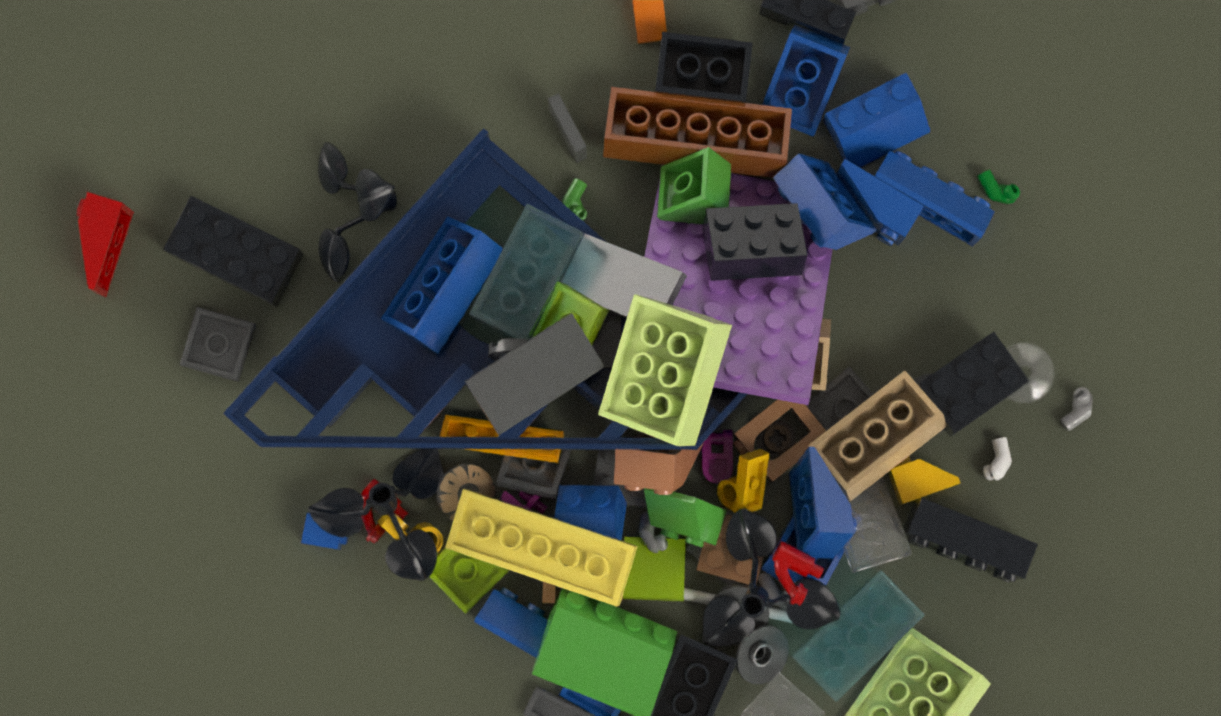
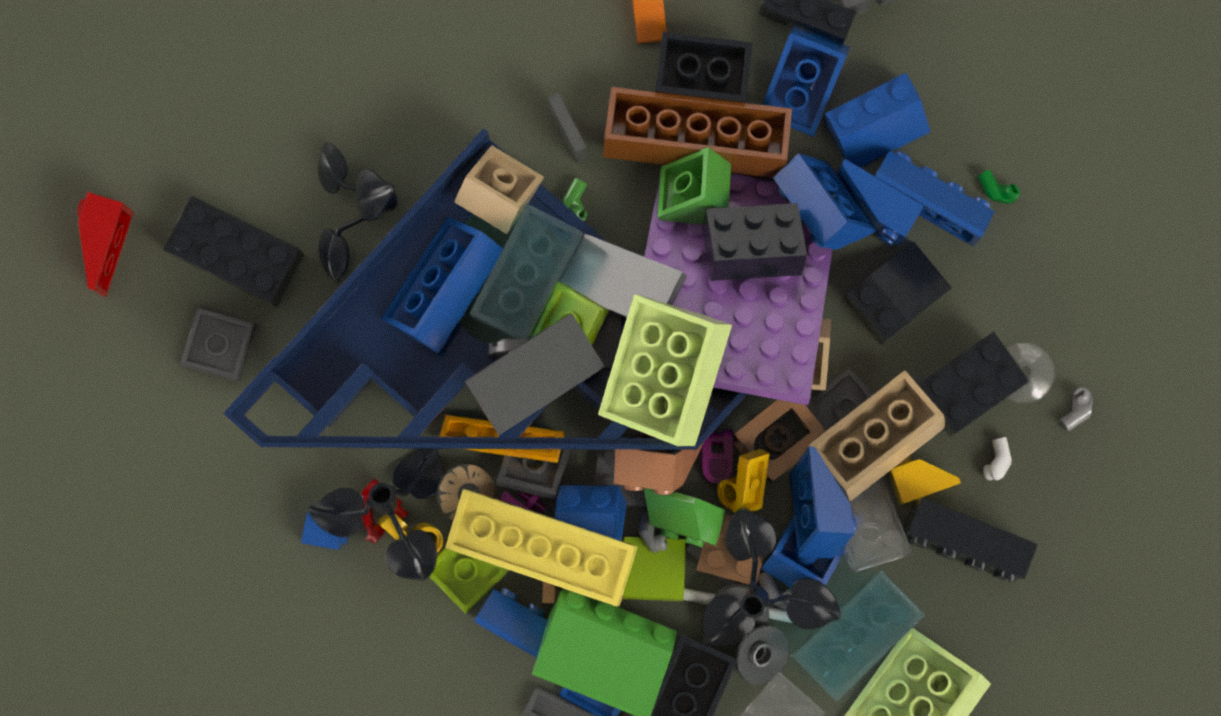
(498, 189): none -> tan slope
(791, 558): red plant -> none
(897, 292): none -> black slope

